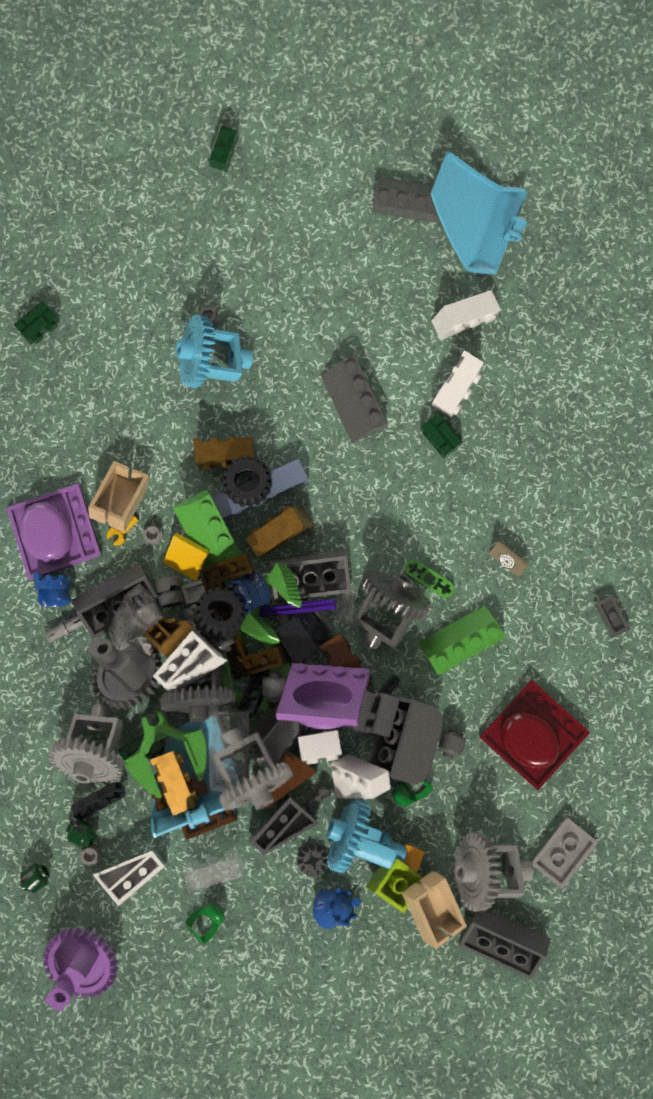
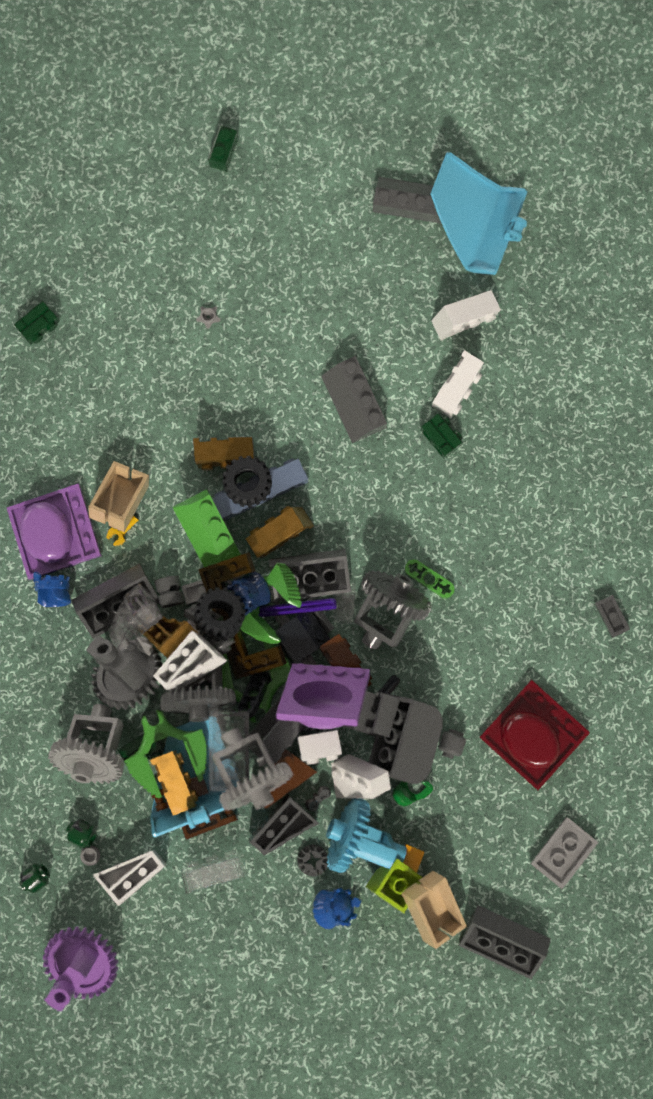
(63, 629): light grey pin -> none
(88, 806): black beam -> none
(152, 534): light grey plate -> none
(186, 556): yellow tile -> none
(194, 353): medium azure piece -> none
(216, 916): green piece -> none
(273, 686): dark grey head -> none
(461, 640): bright green slope -> none
(478, 872): light grey piece -> none
(508, 559): dark tan slope -> none

